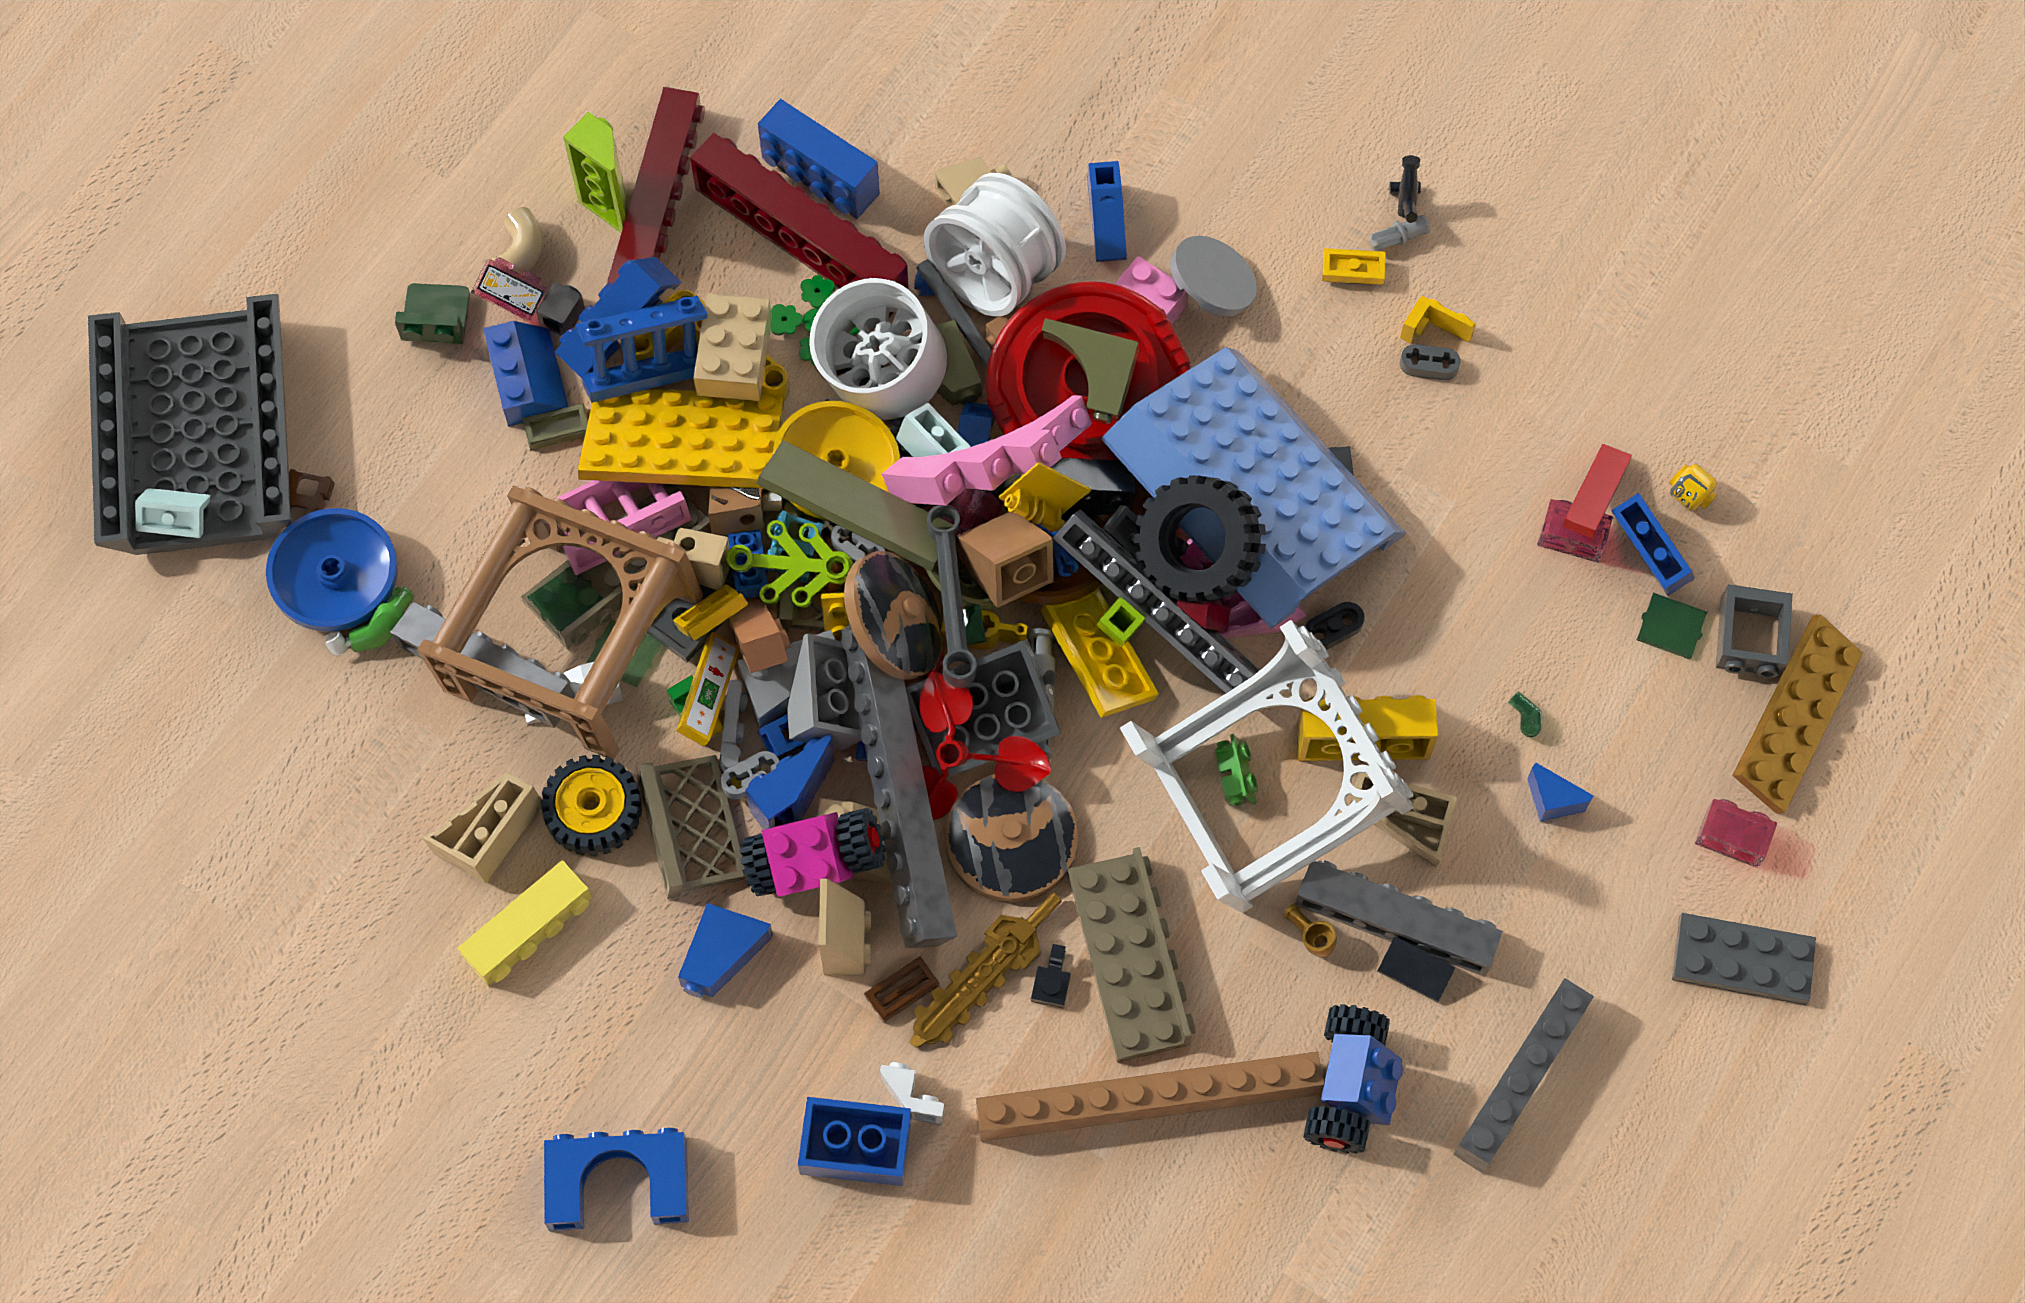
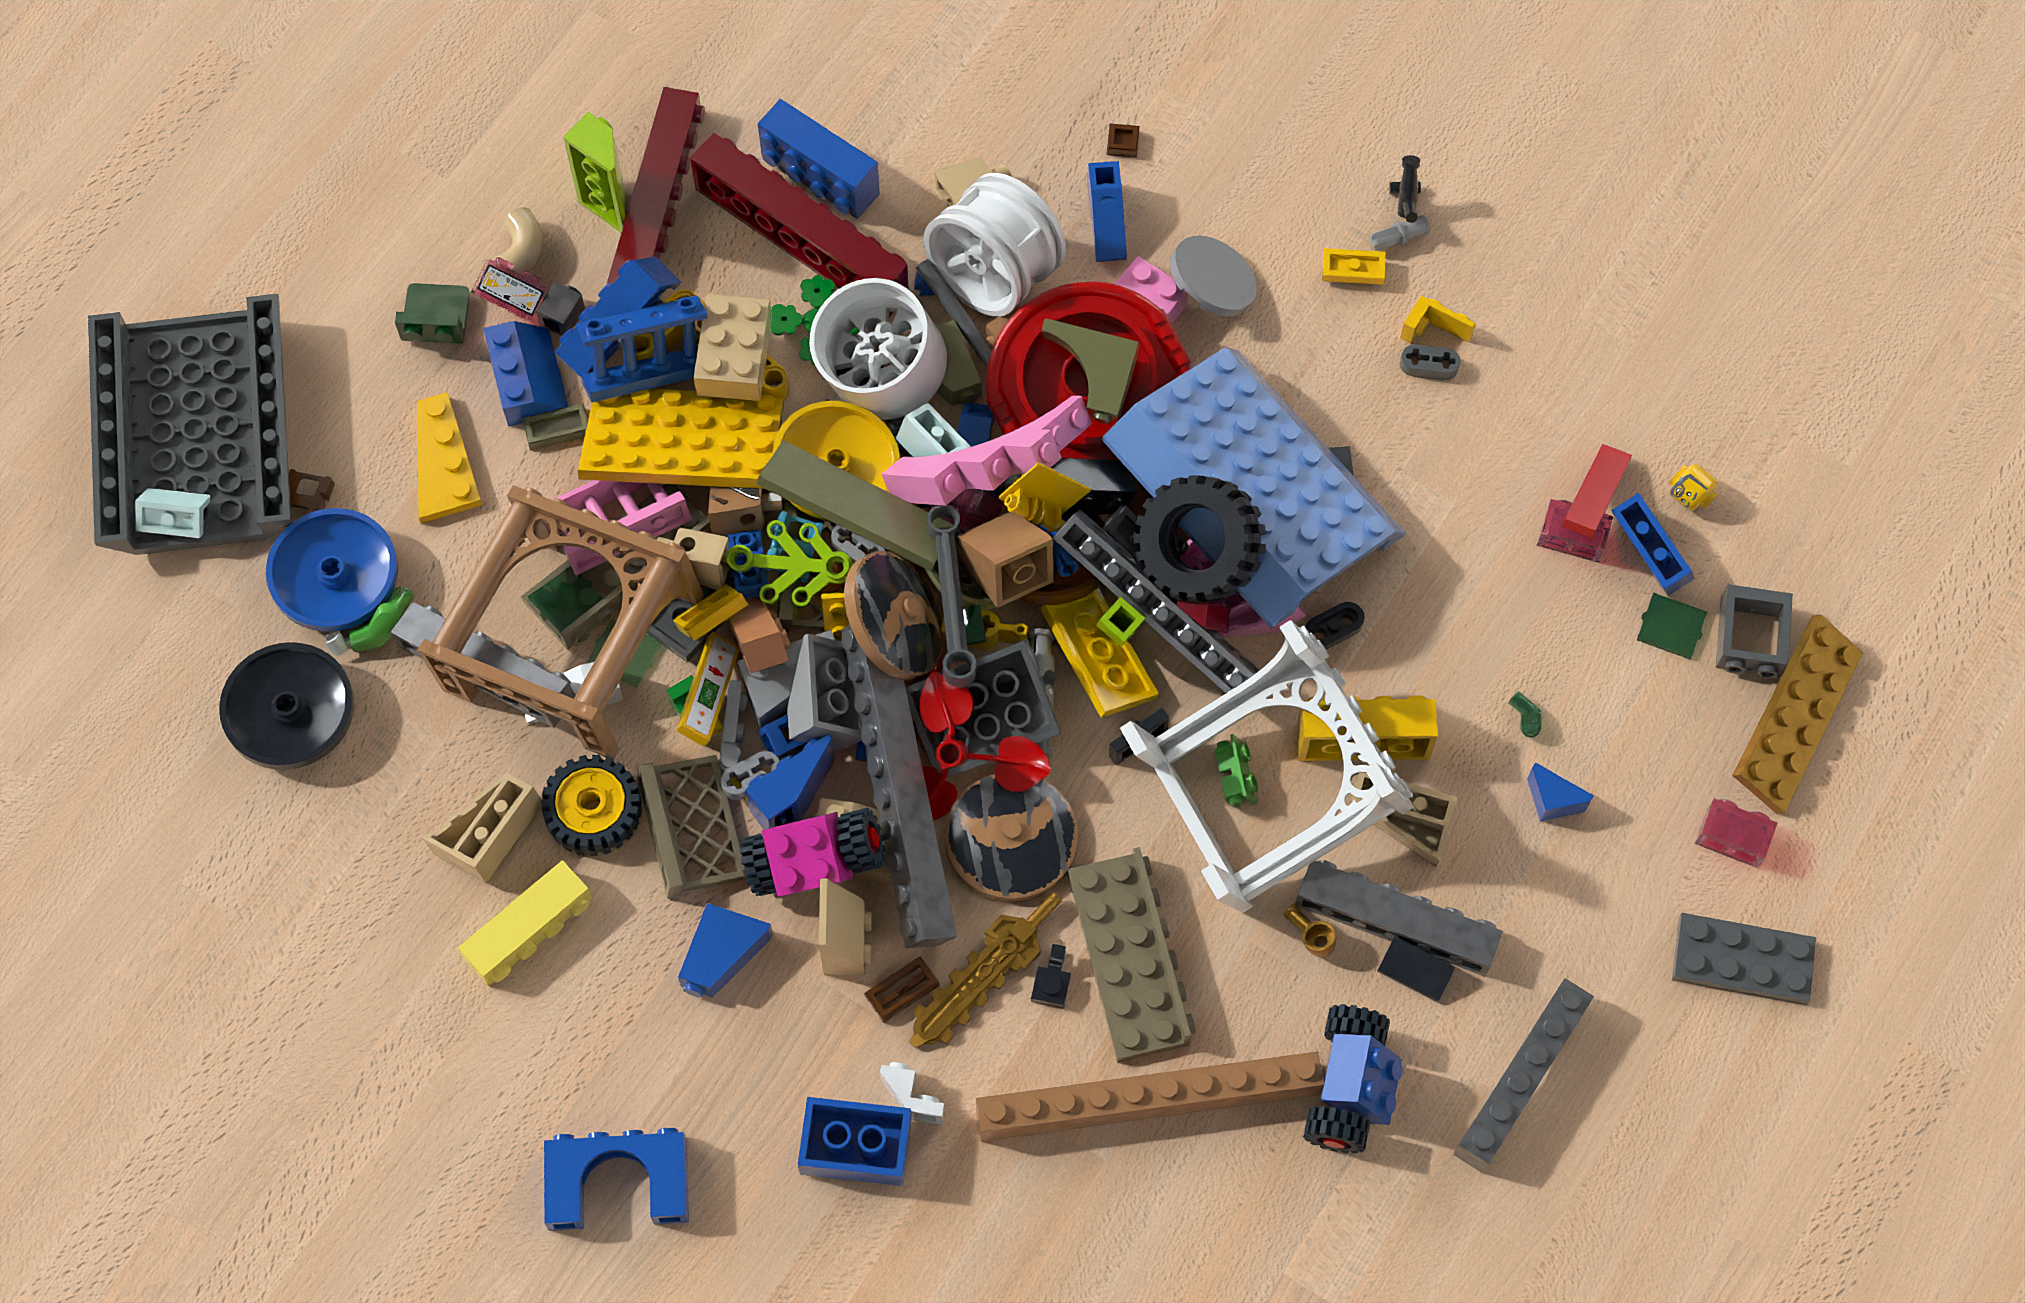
(286, 705): none -> black dish
(443, 465): none -> yellow wing
(1123, 140): none -> reddish brown tile
(1154, 724): none -> black plate

